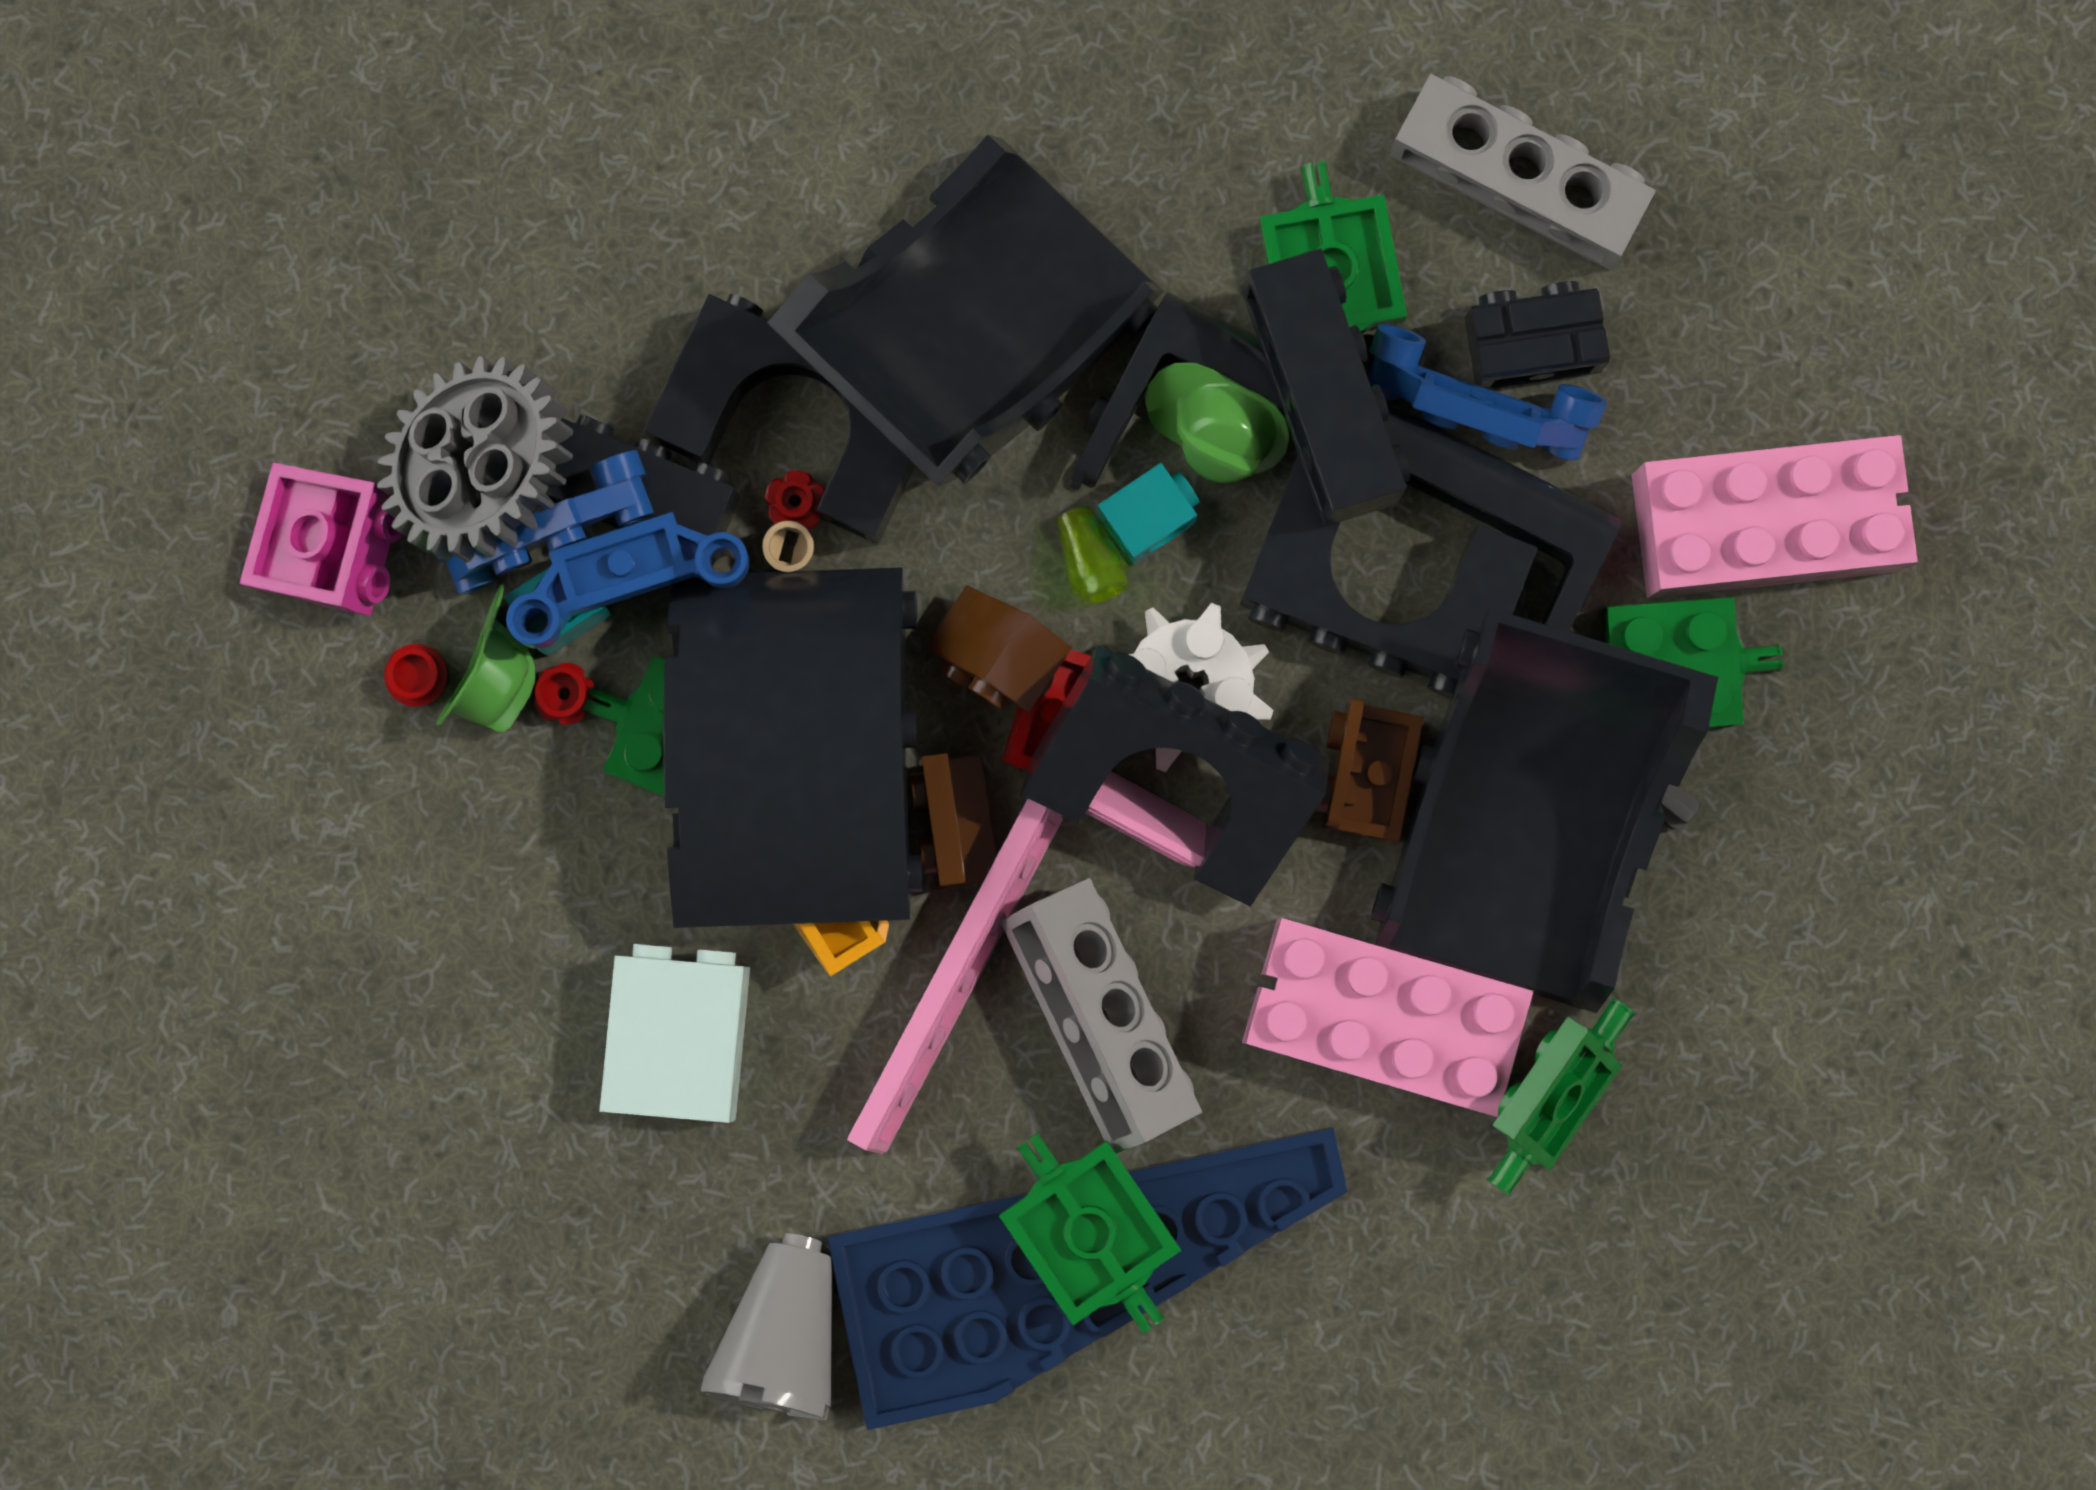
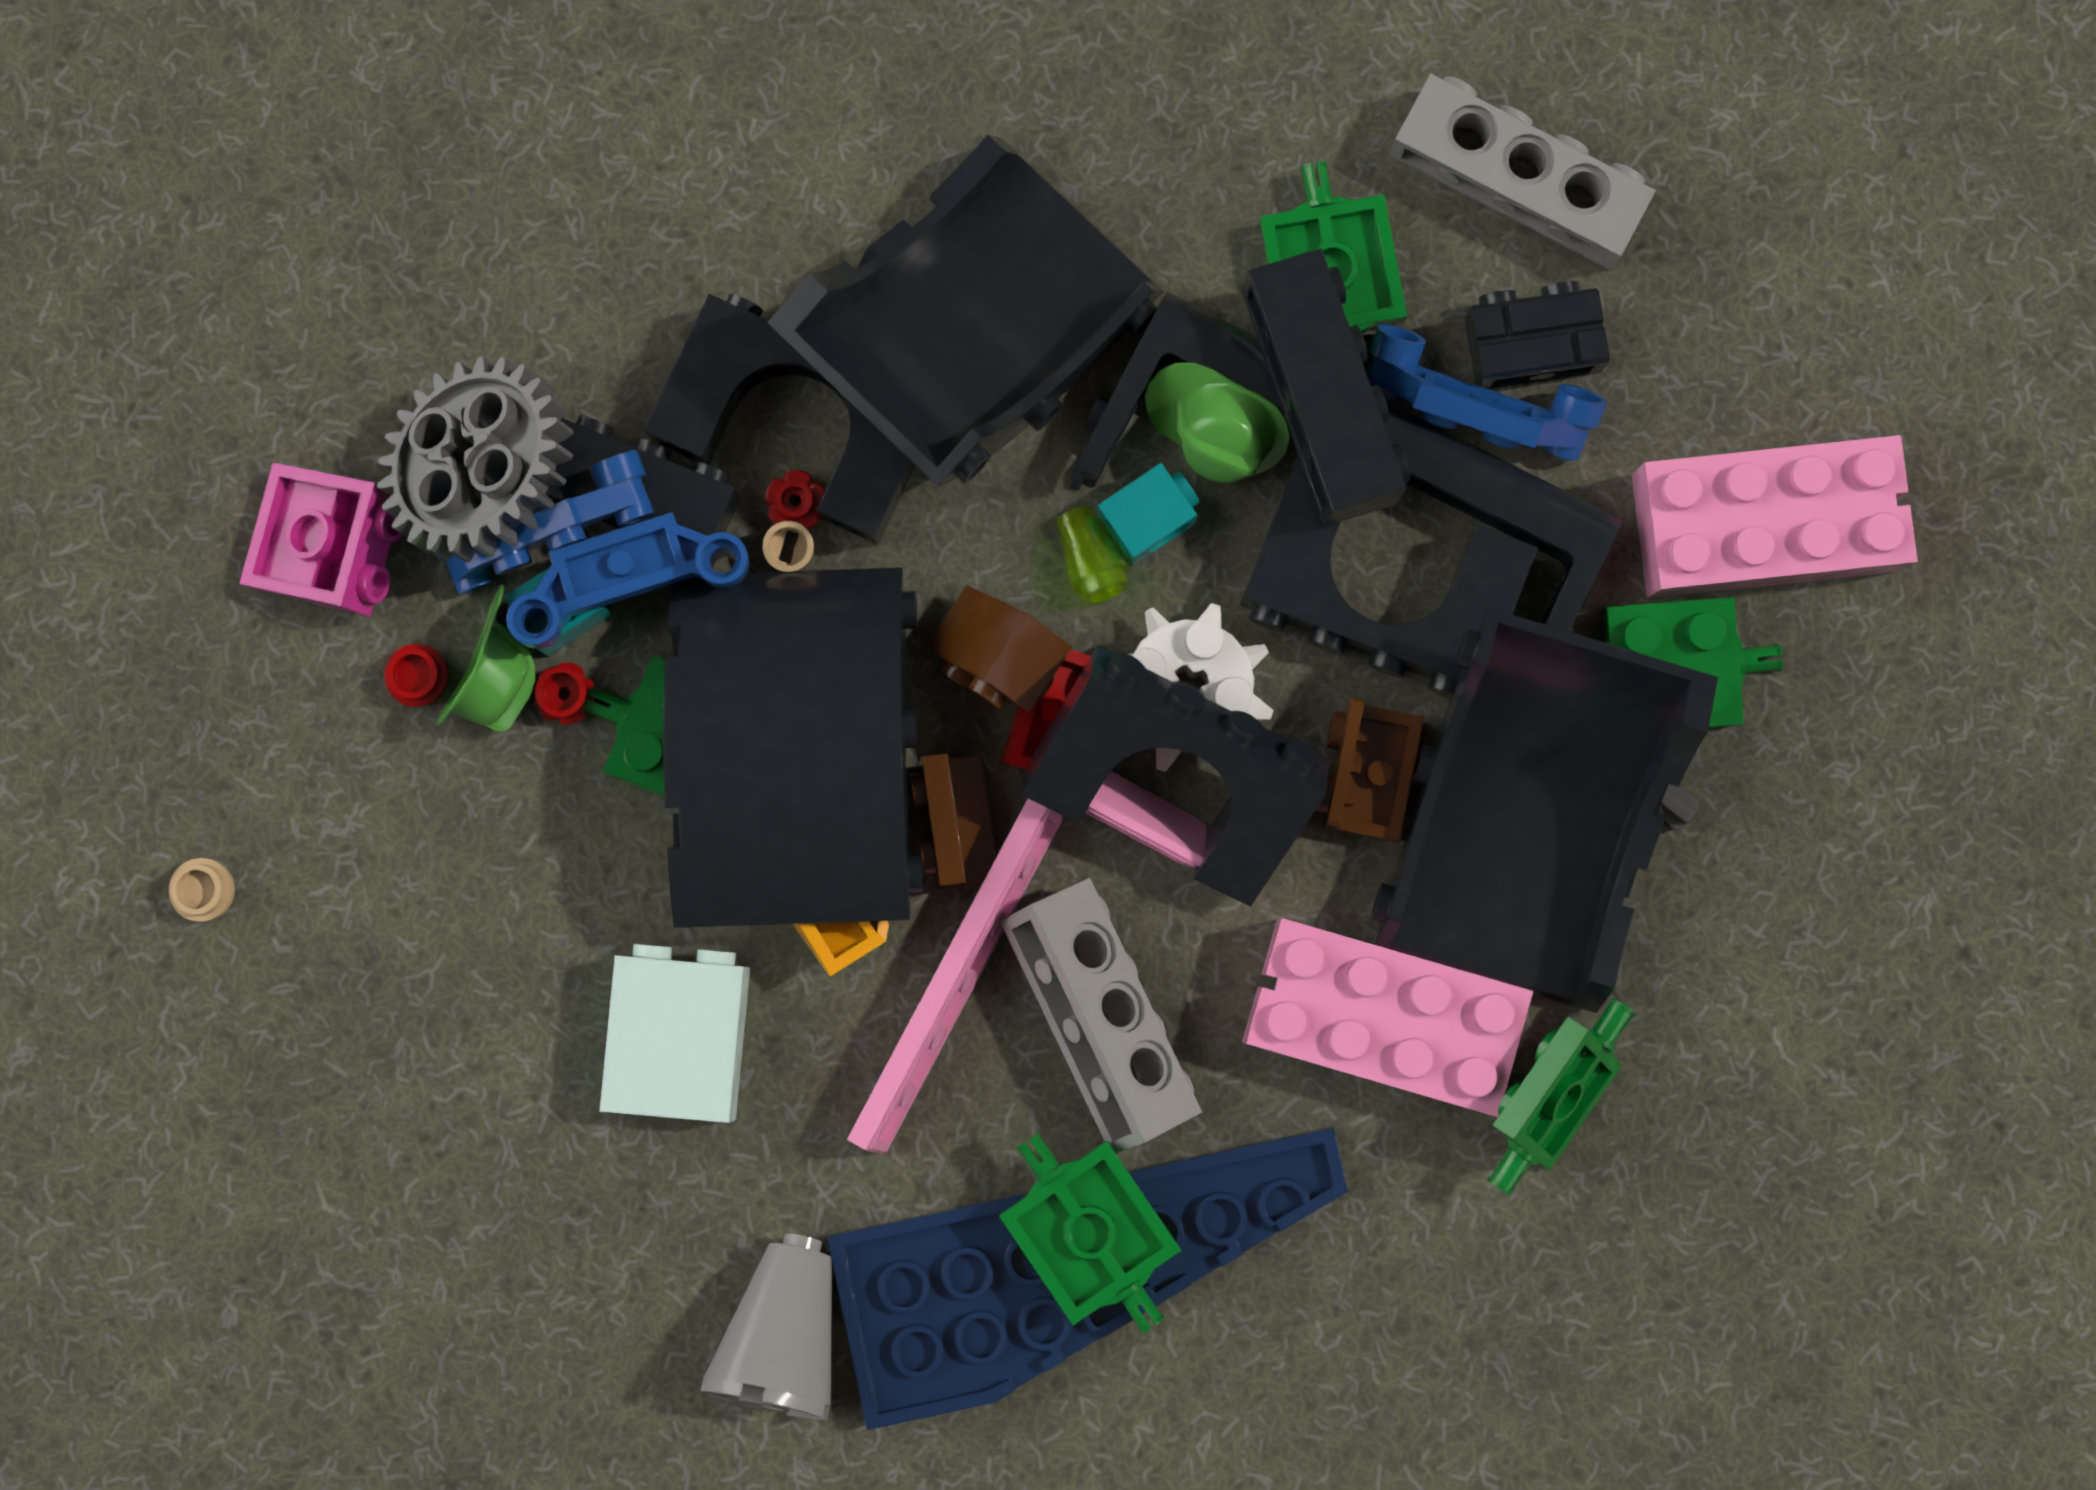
(201, 890): none -> tan plate

